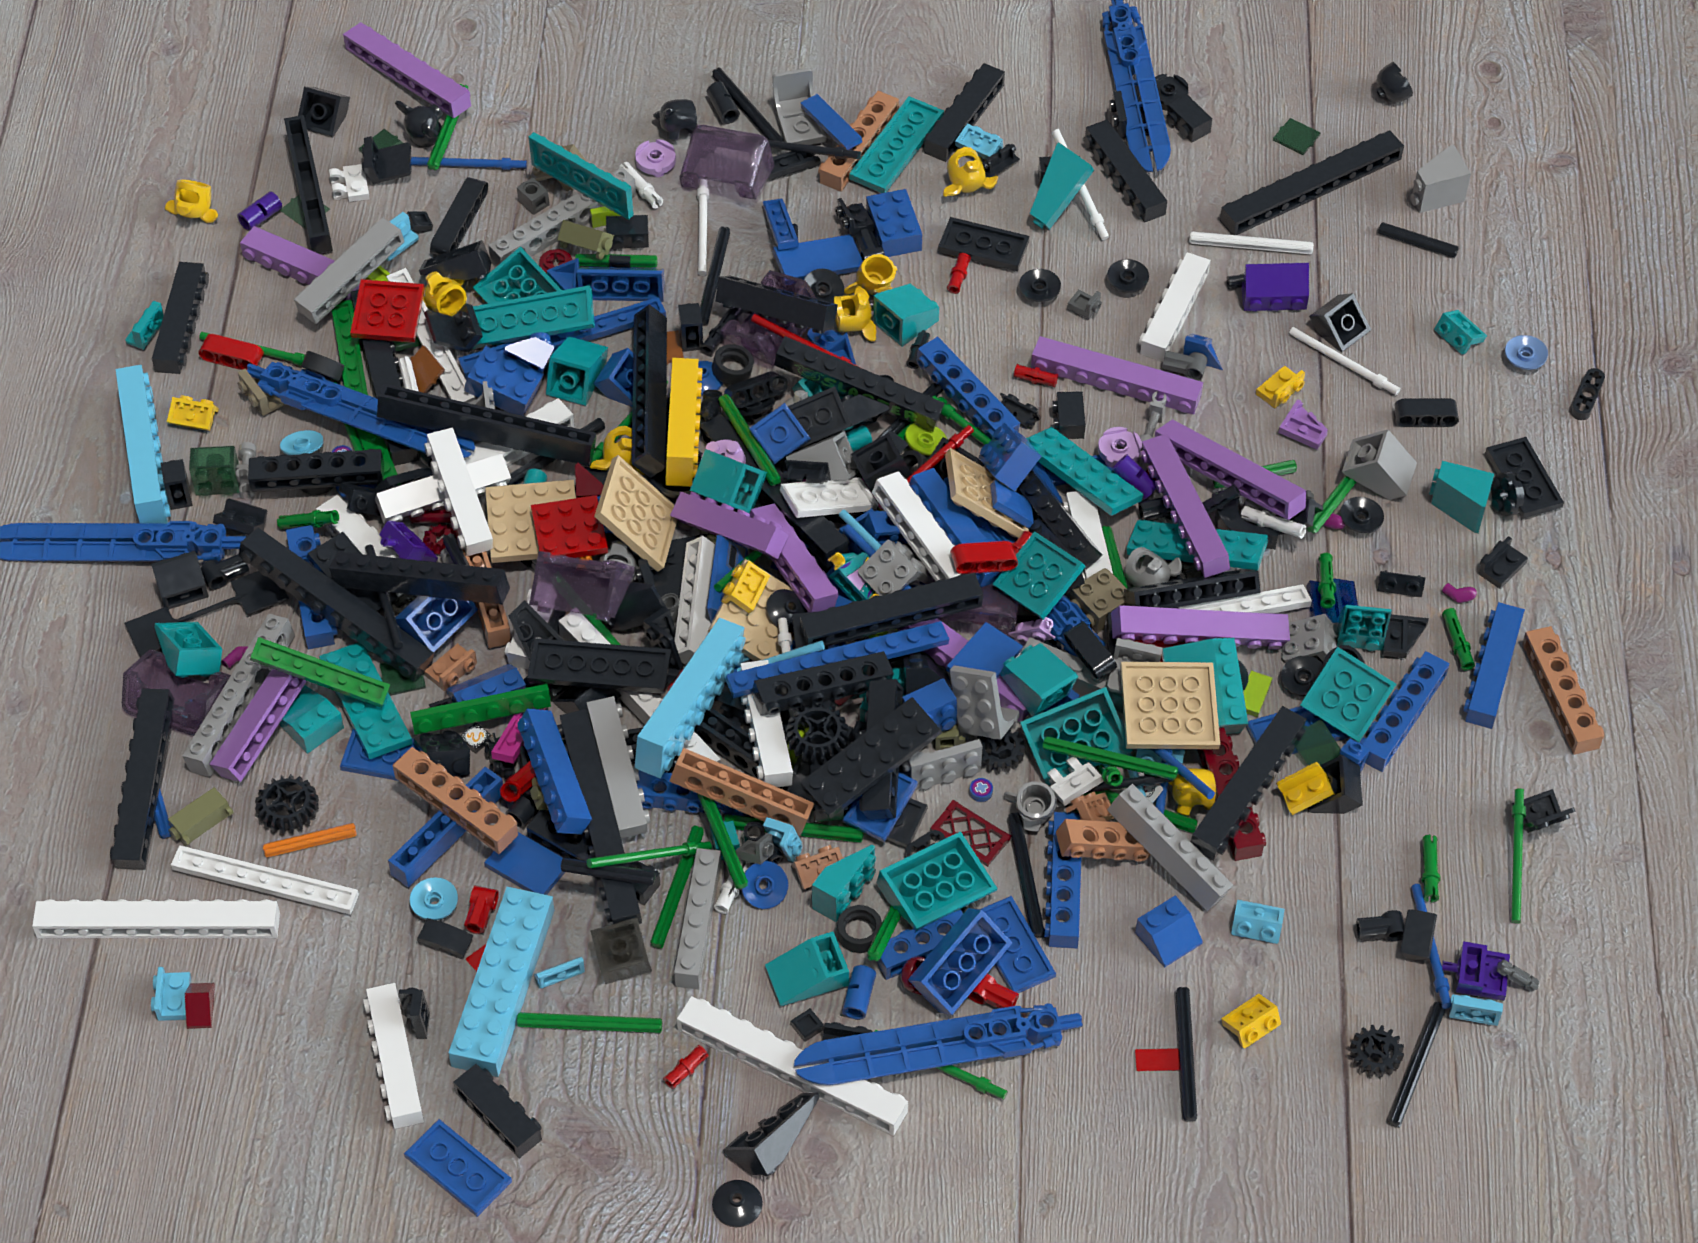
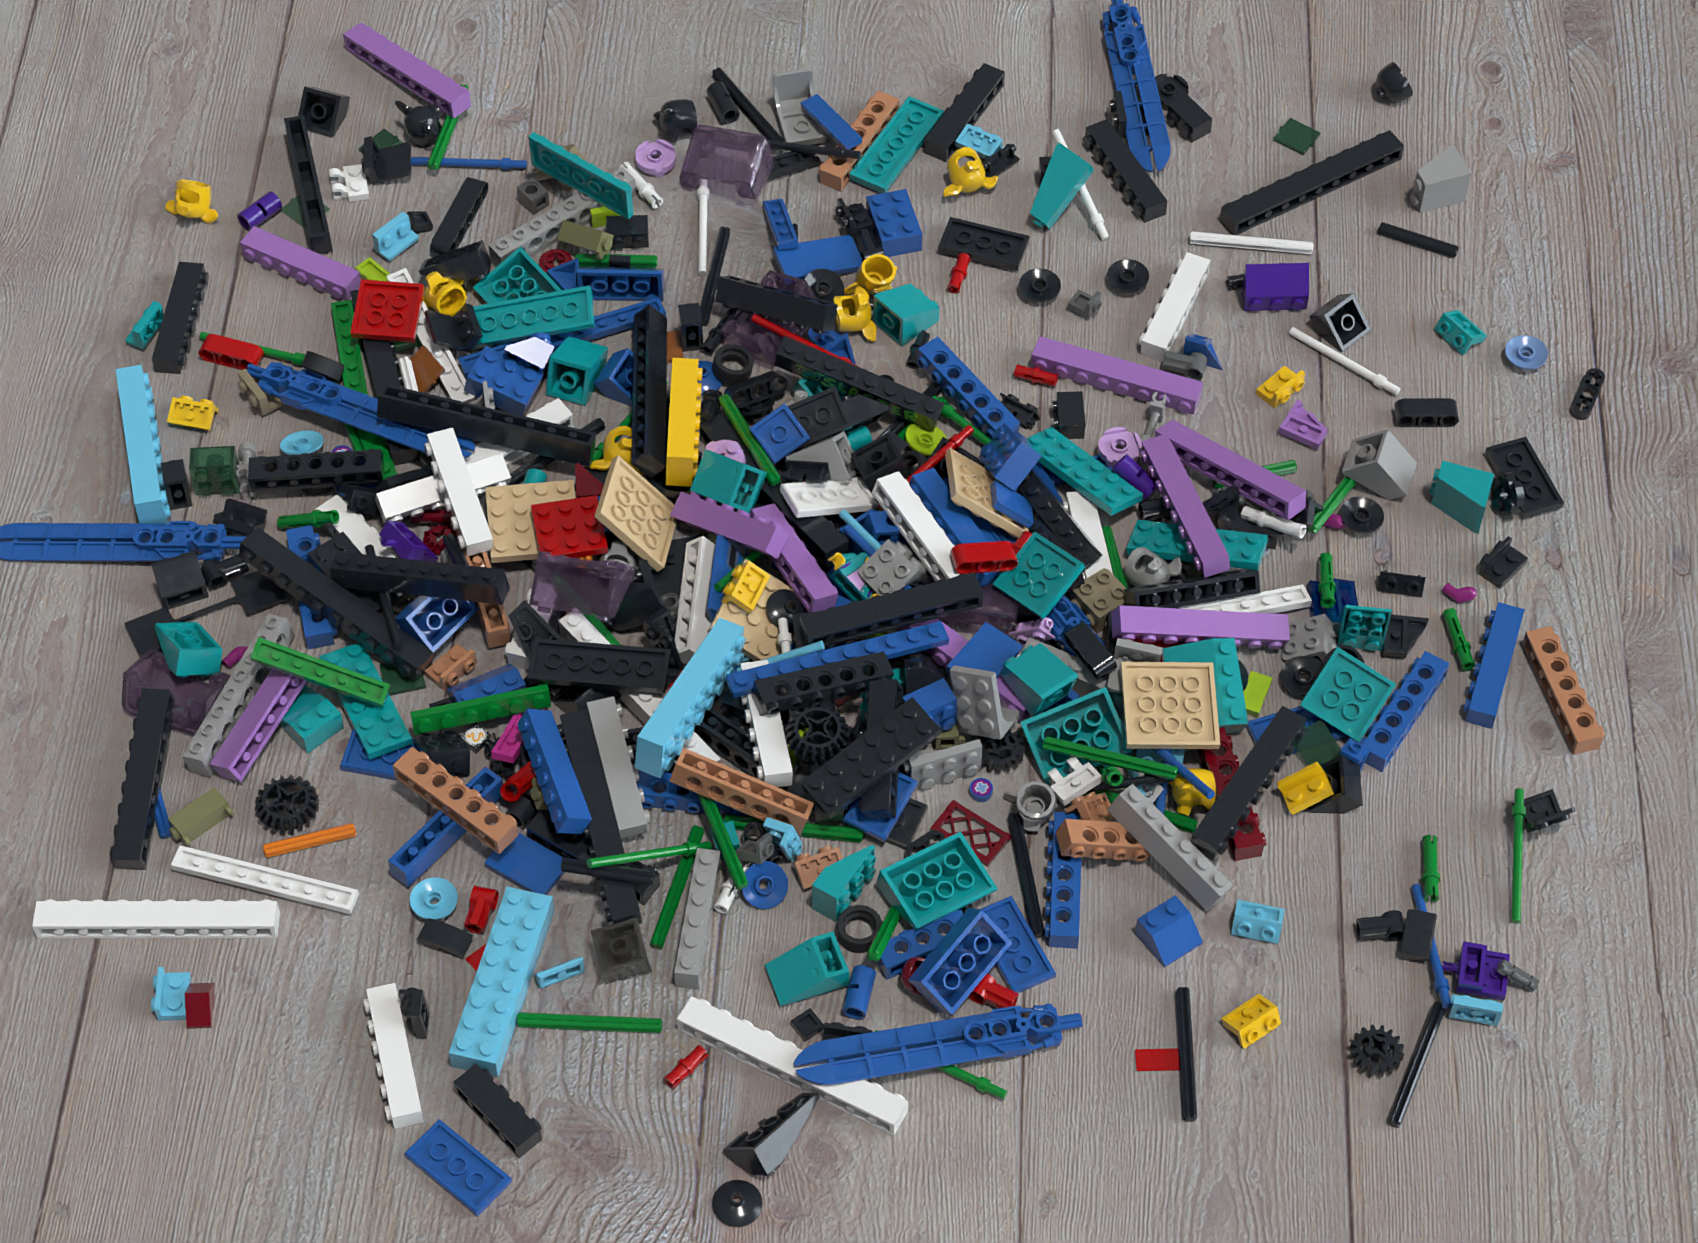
(348, 270): light grey brick -> none

